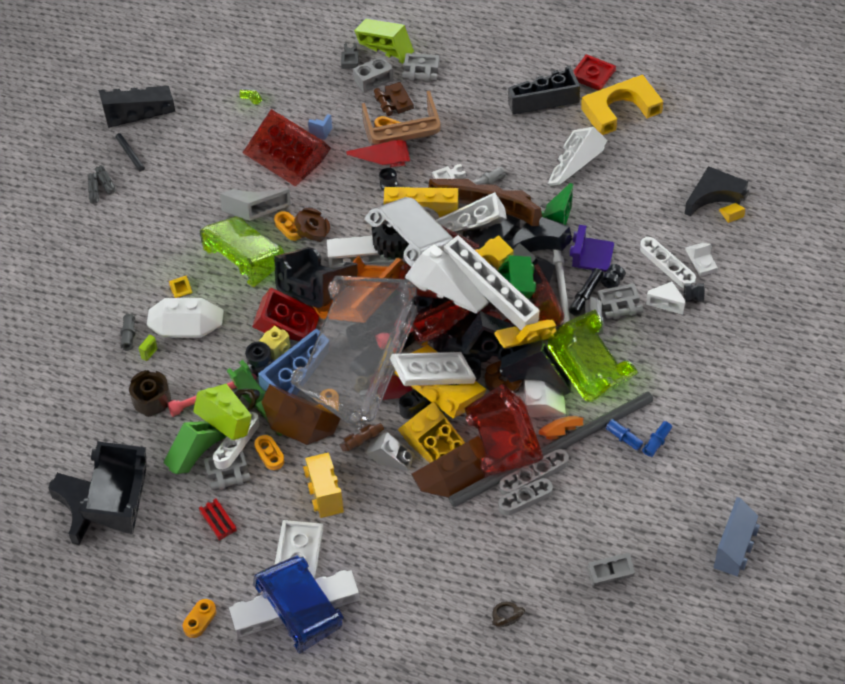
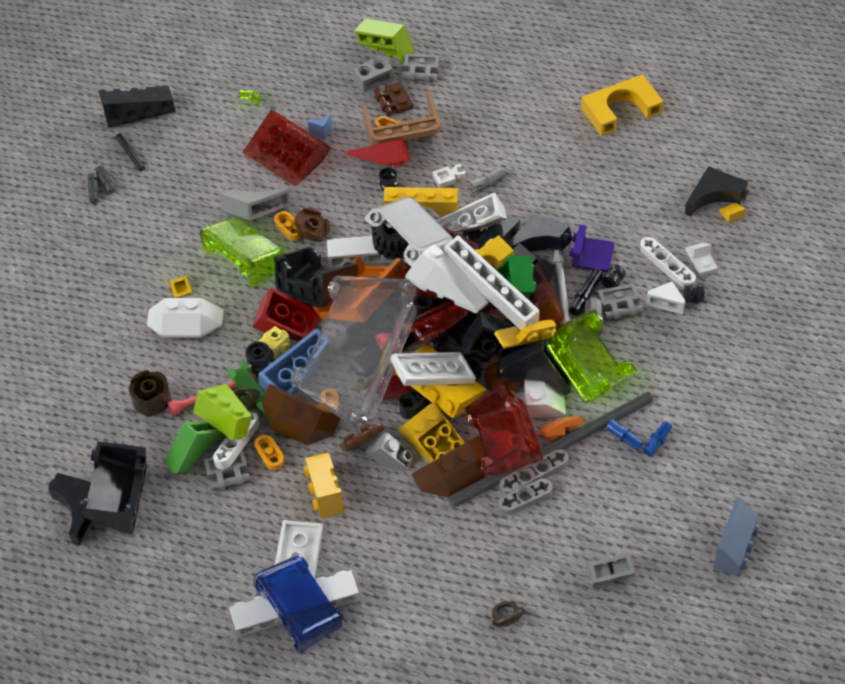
(127, 332): dark grey pin -> none
(148, 347): lime tile -> none
(200, 617): light orange plate -> none
(210, 507): red tile -> none
(349, 57): dark grey plate -> none
(516, 202): reddish brown arch -> none
(545, 92): black wedge -> none
(560, 206): green slope -> none
(580, 149): white wedge -> none
(593, 72): red tile -> none

